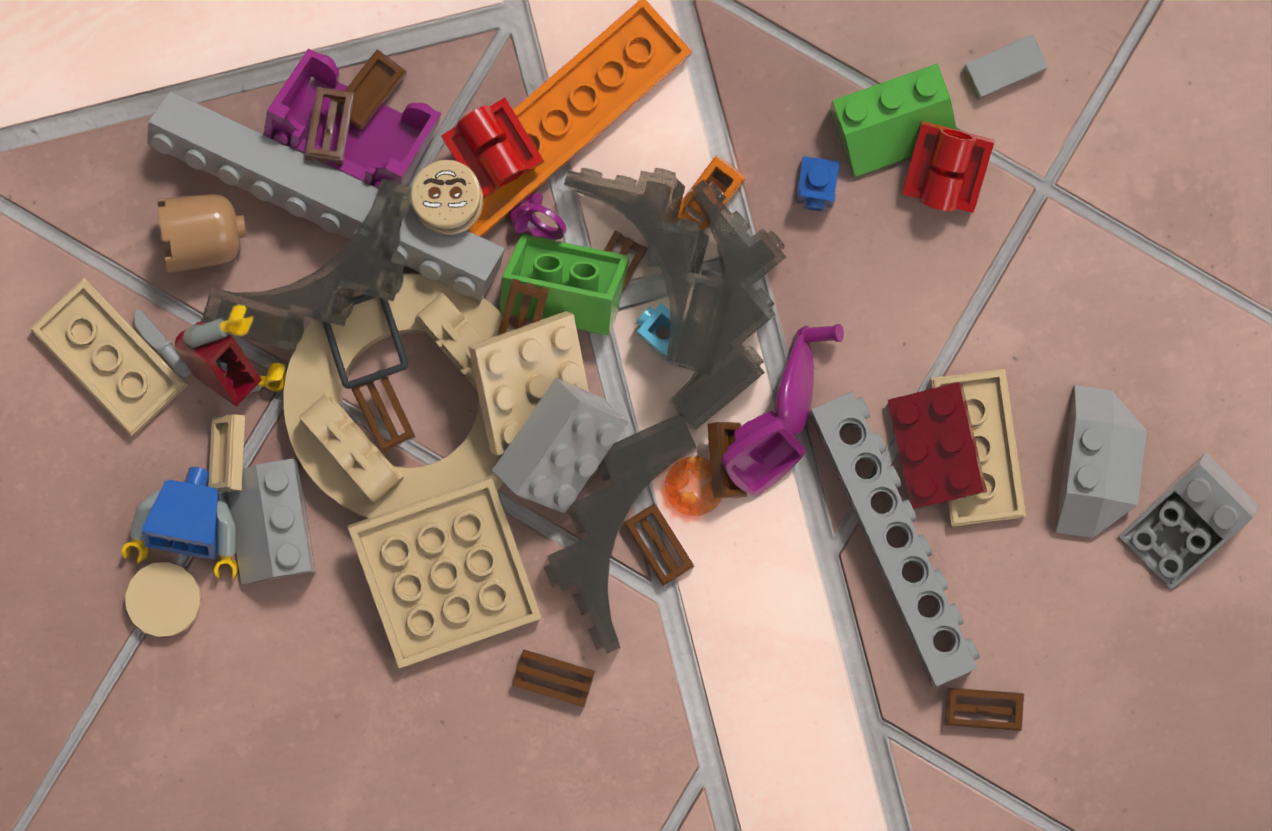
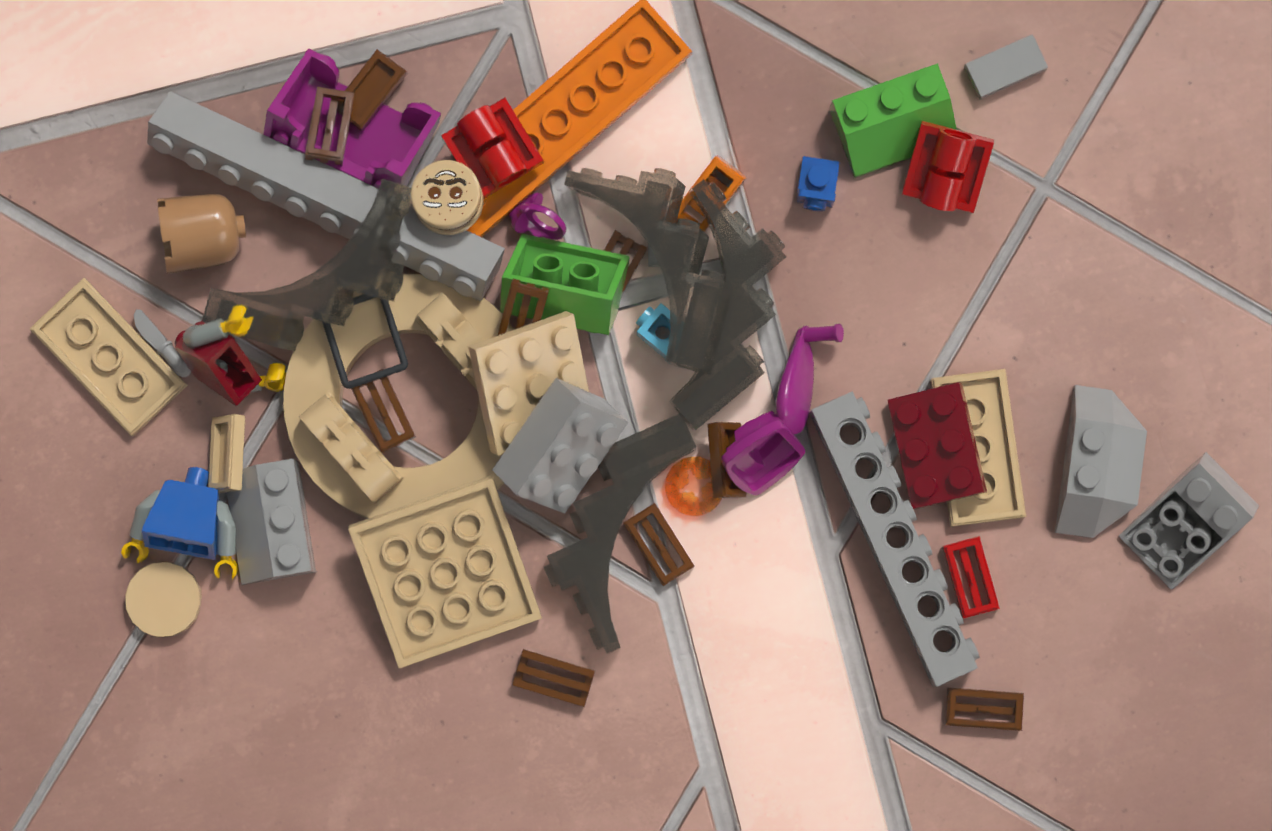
(956, 580): none -> red tile

